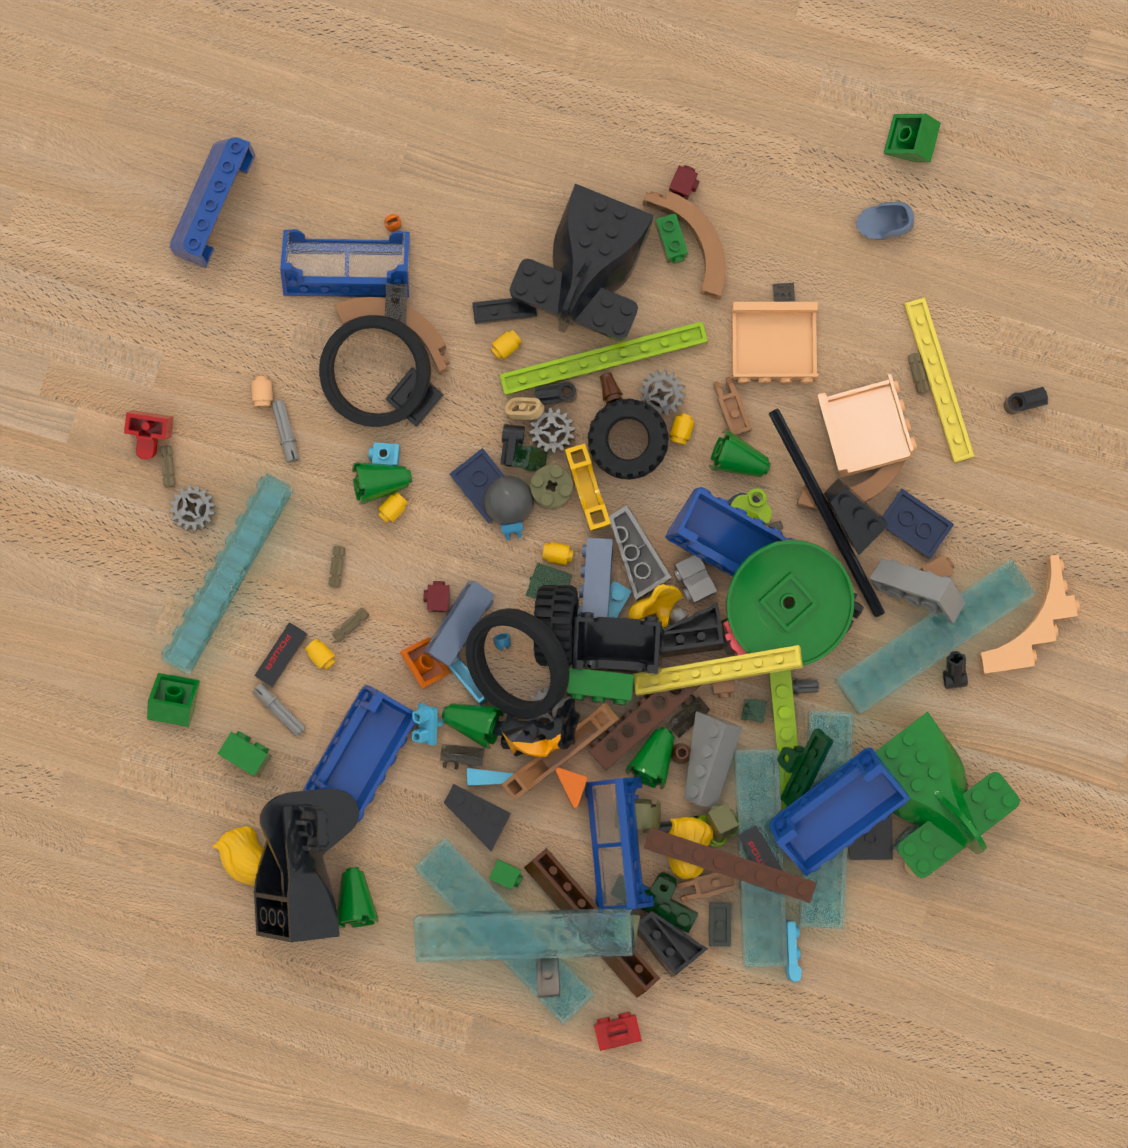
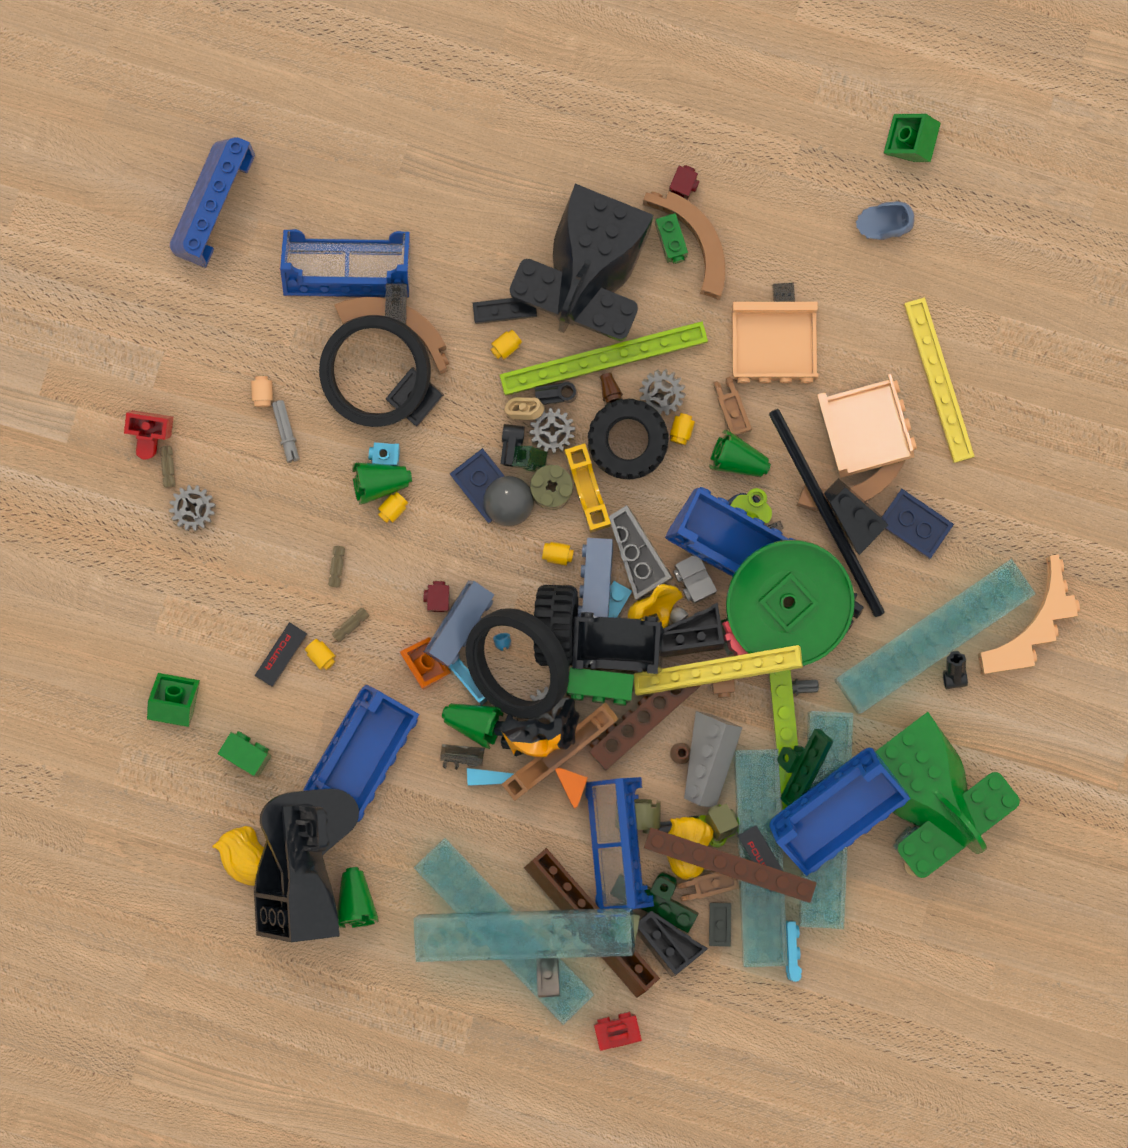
(228, 573): clear light blue brick -> none
(279, 709): light grey axle -> none
(395, 226): orange hinge -> none
(427, 722): medium azure hips -> none
(478, 815): black wedge -> none
(506, 875): green brick -> none
(509, 528): dark azure tile -> none
(546, 576): clear green piece -> none
(653, 759): green cone -> none
(685, 718): clear smoke plate -> none
(754, 710): clear green brick -> none
(874, 844): black plate -> none
(918, 373): dark tan axle -> none
(918, 588): light grey wedge -> none
(941, 566): medium nougat brick -> none
(1027, 400): black piece -> none

